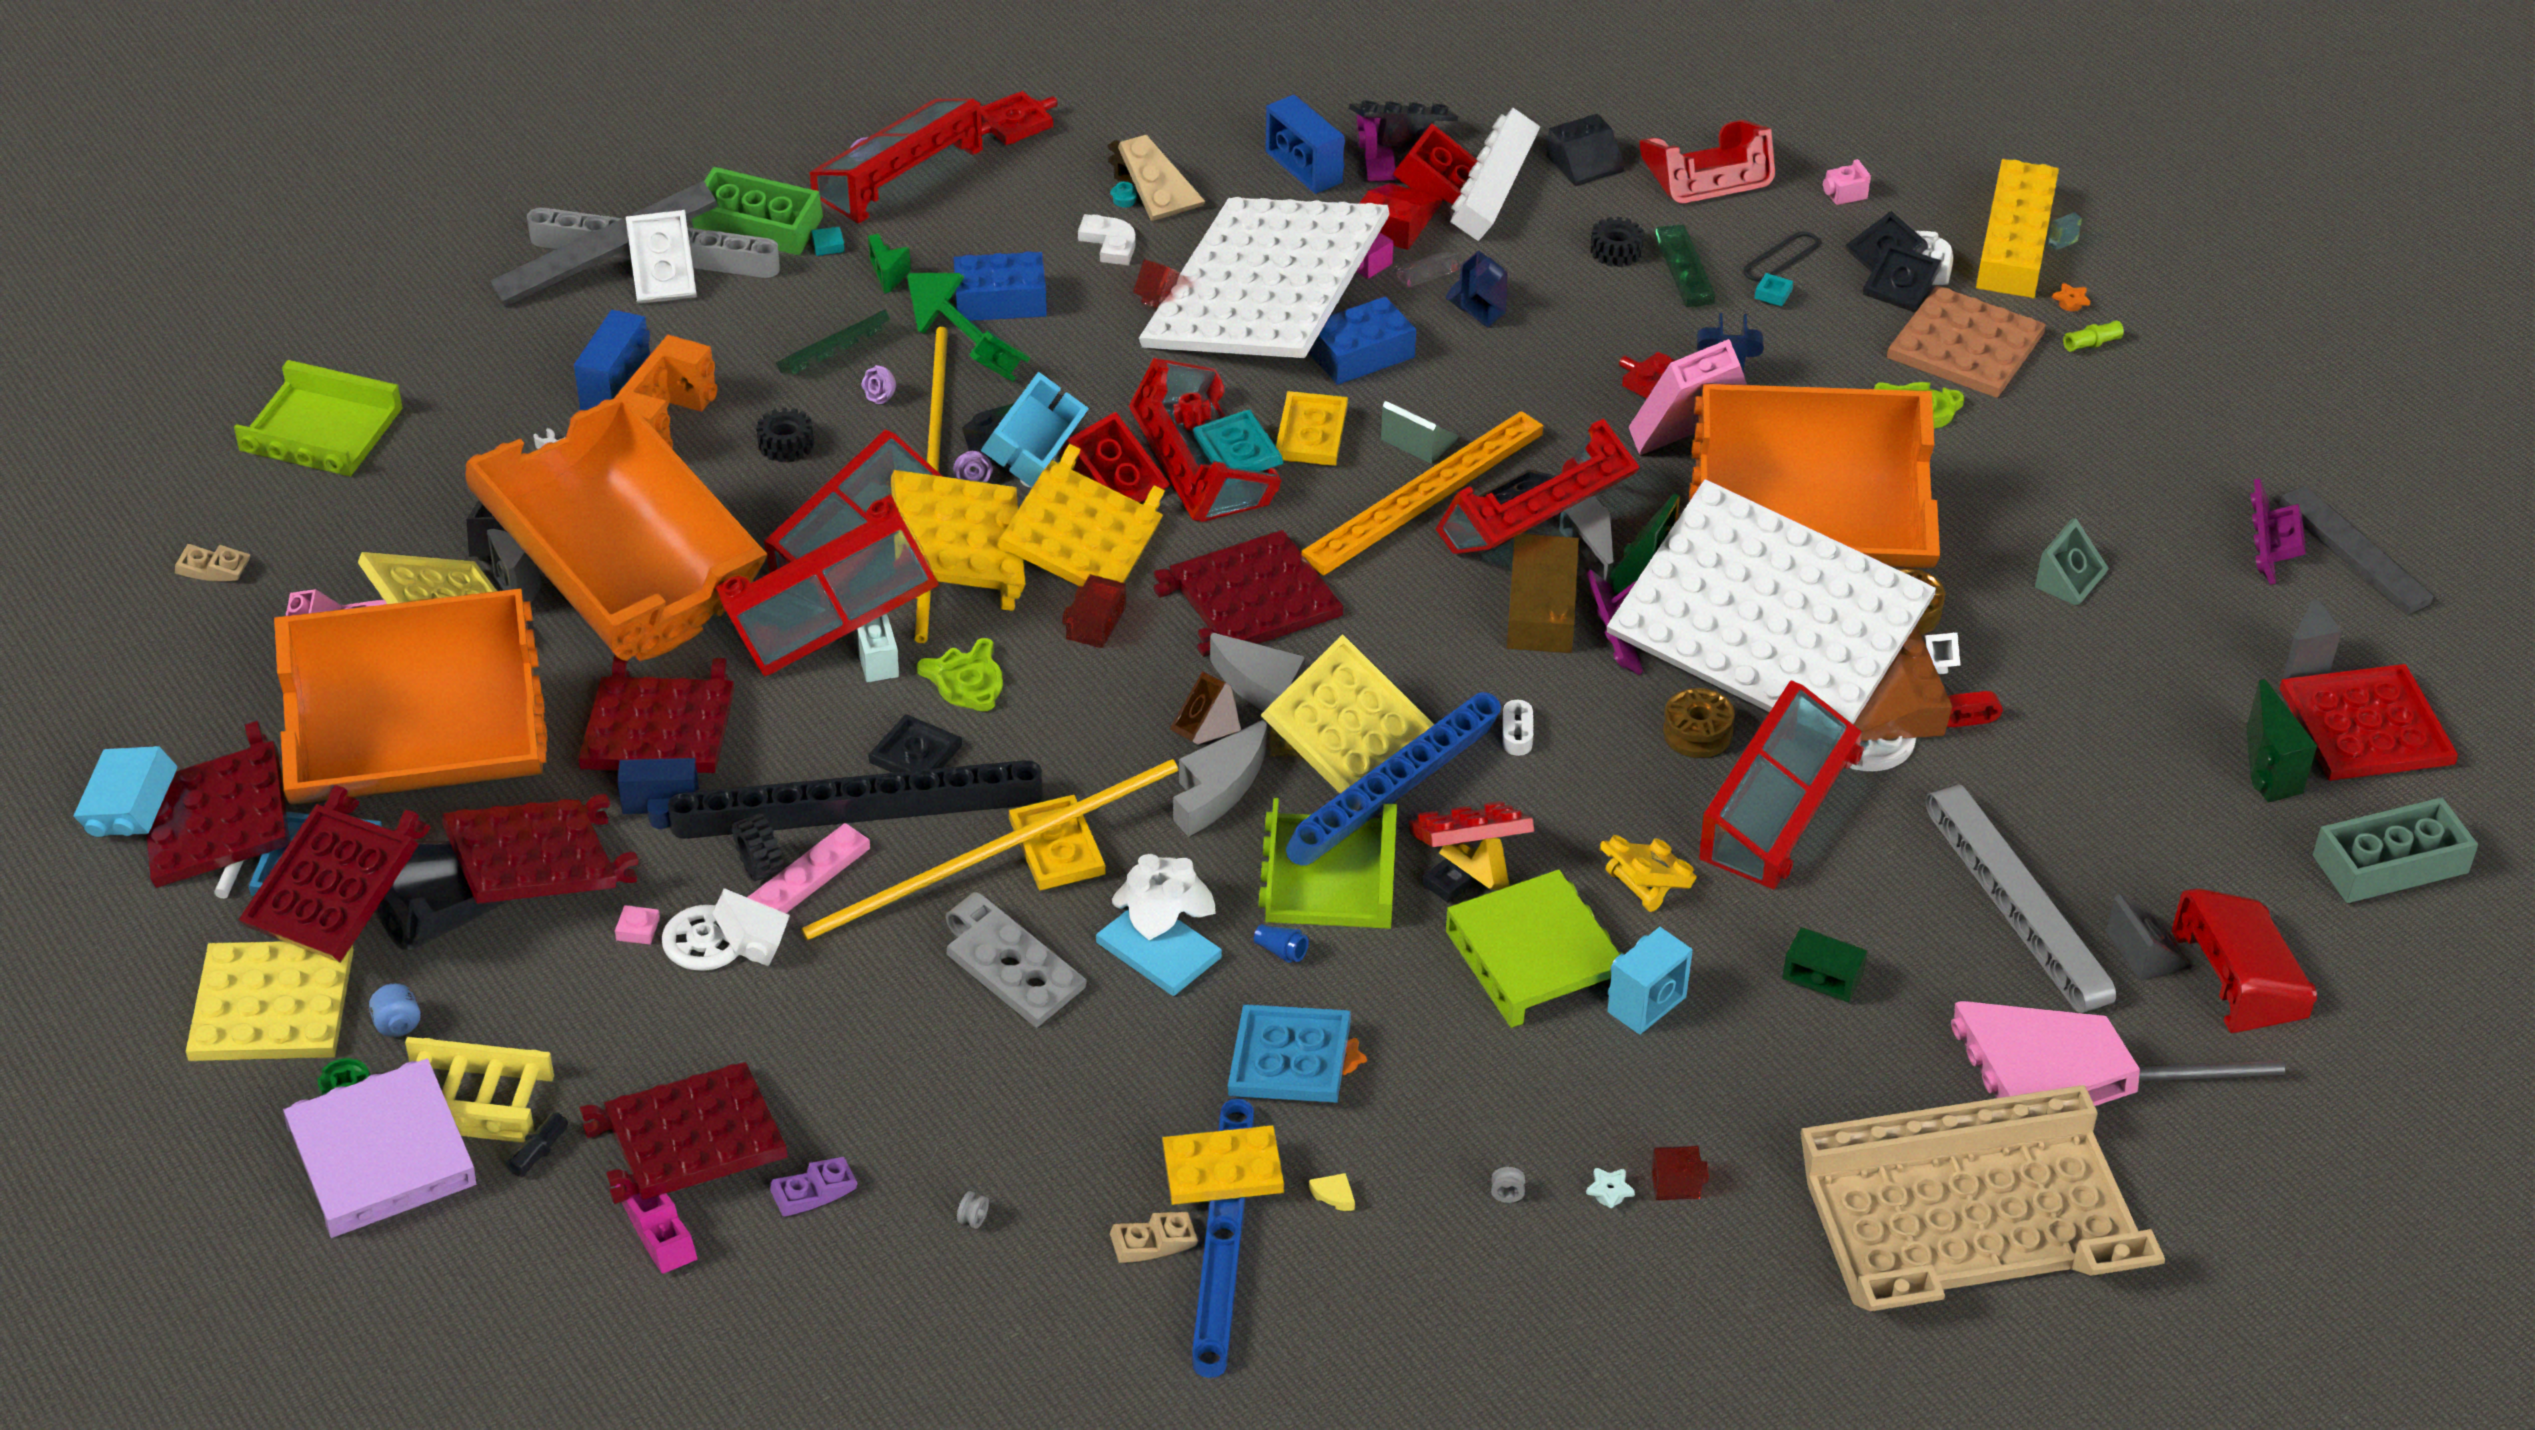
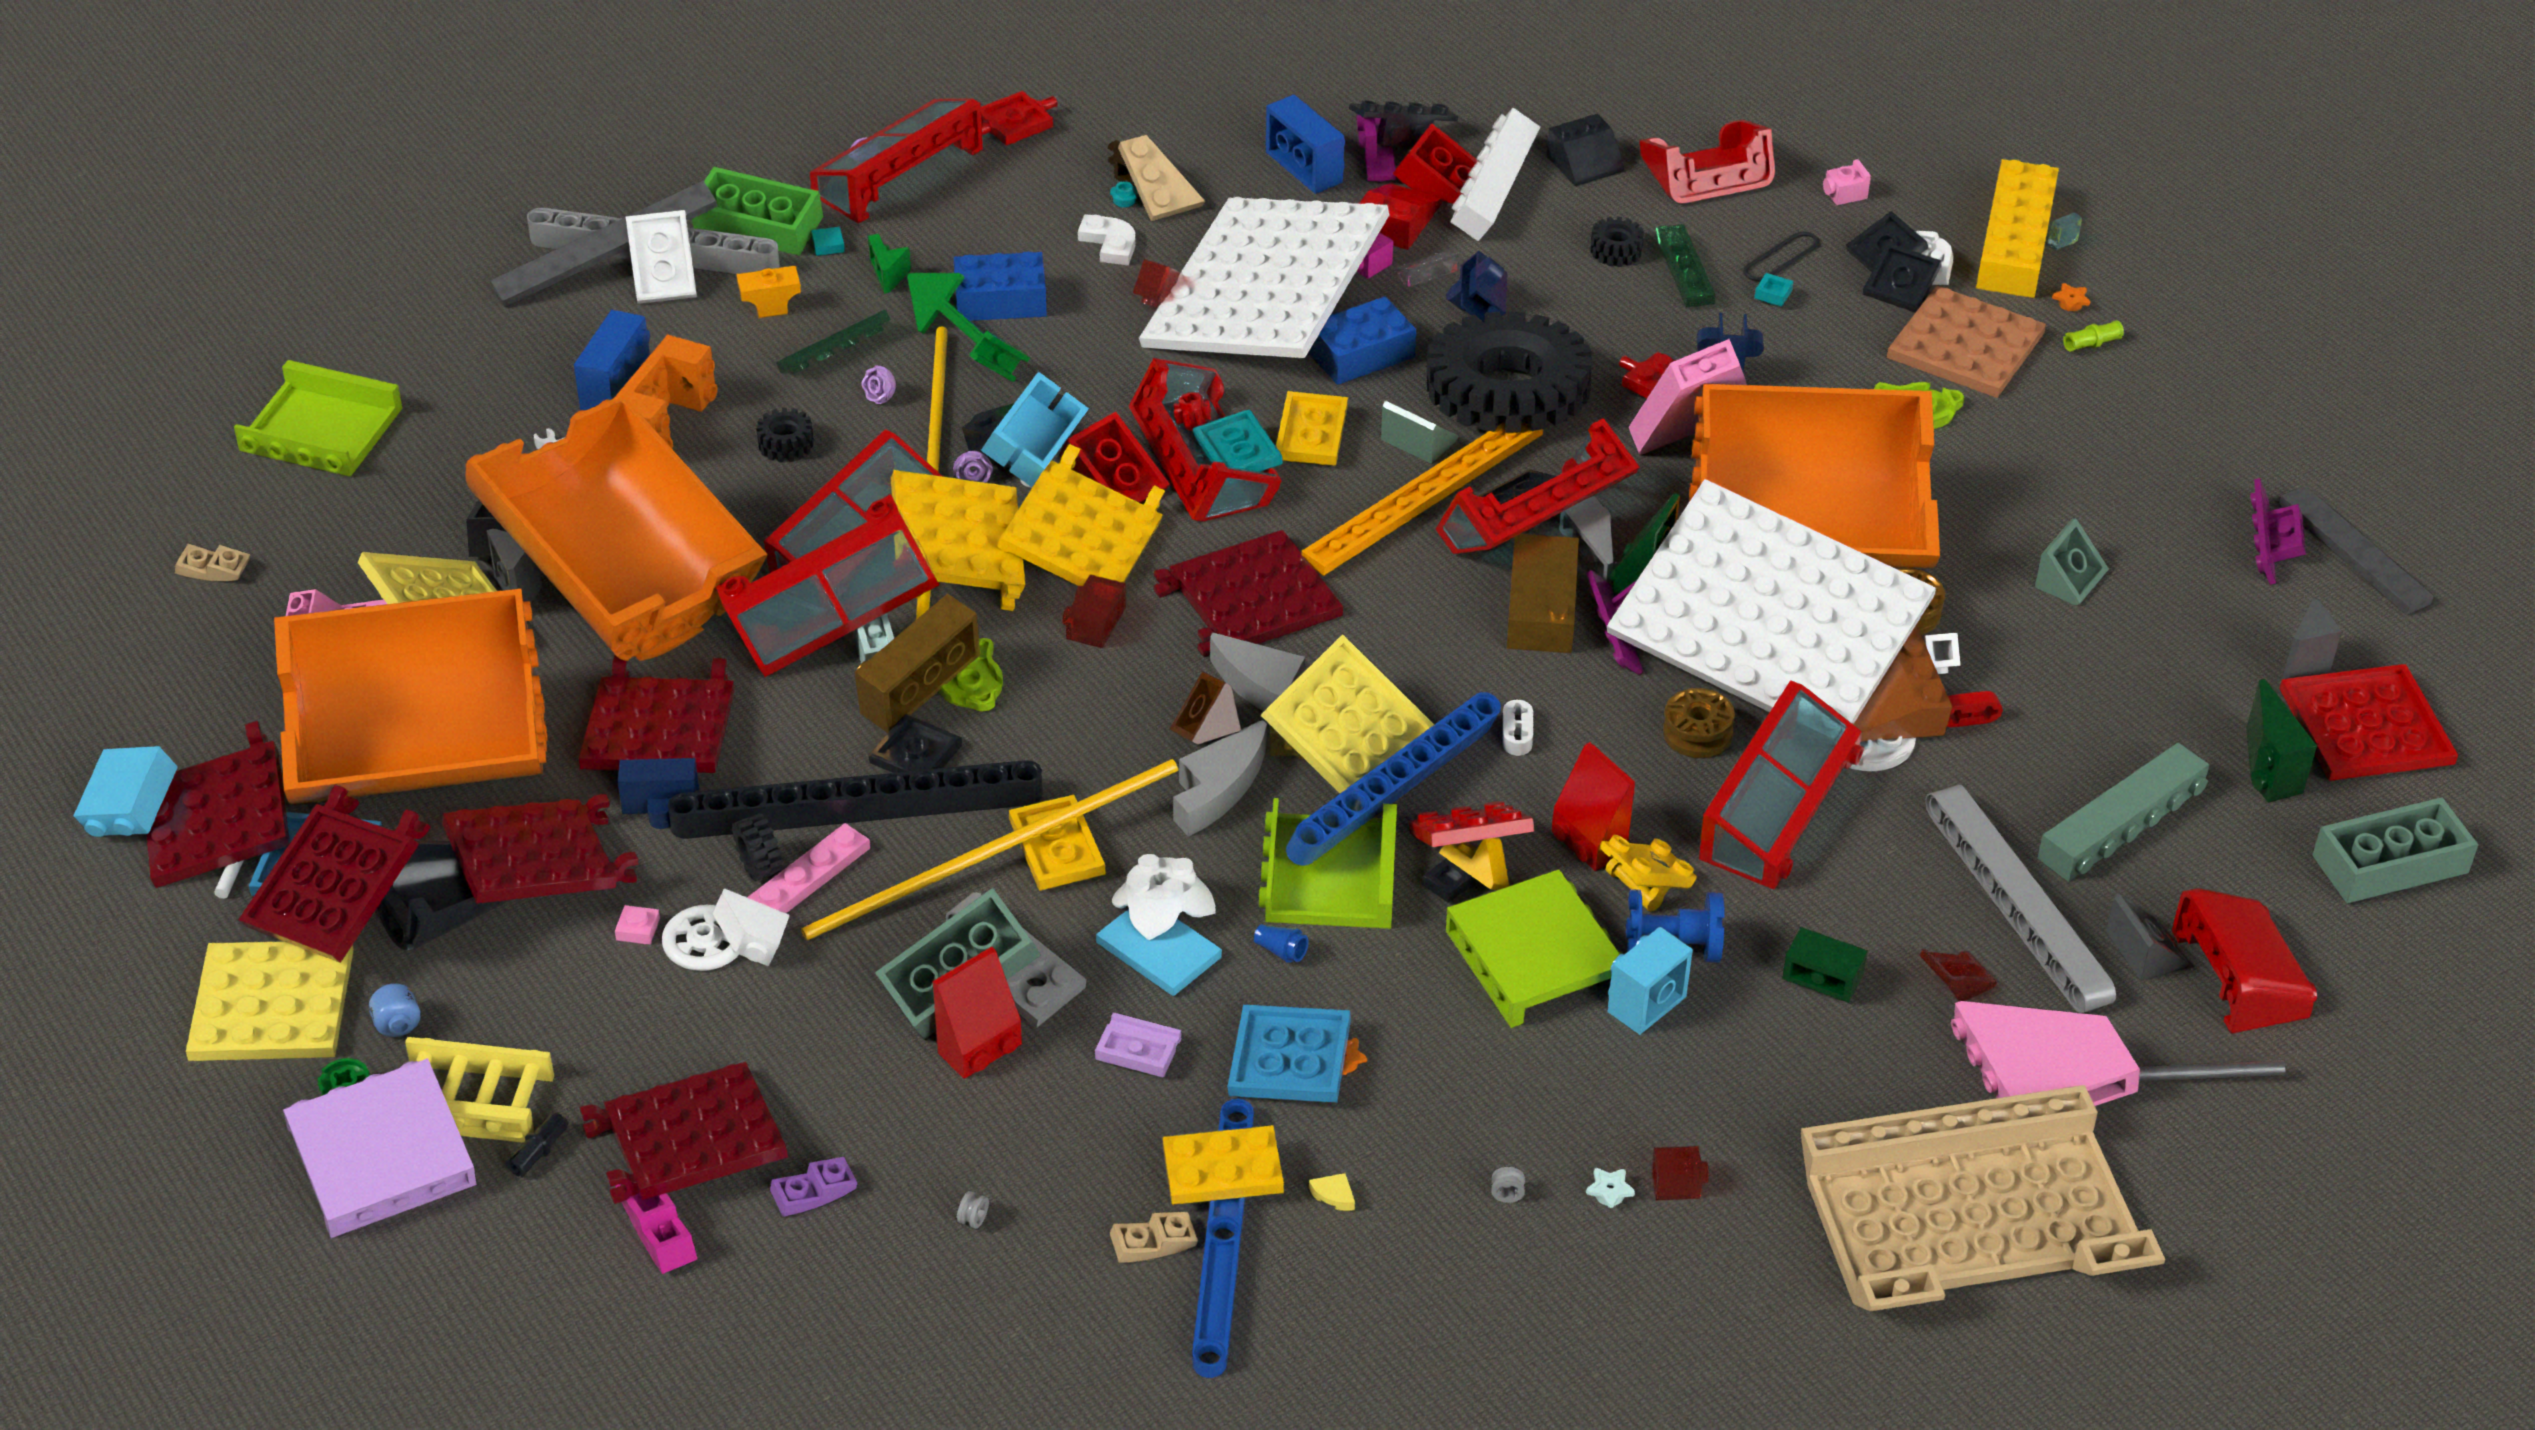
(769, 289): none -> light orange brick
(917, 662): none -> pearl gold brick
(960, 938): none -> sand green brick
(975, 1014): none -> red slope
(1138, 1045): none -> lavender plate
(1549, 353): none -> black tyre
(1593, 806): none -> red slope
(1689, 925): none -> blue piece
(1959, 973): none -> clear red slope
(2123, 812): none -> sand green brick

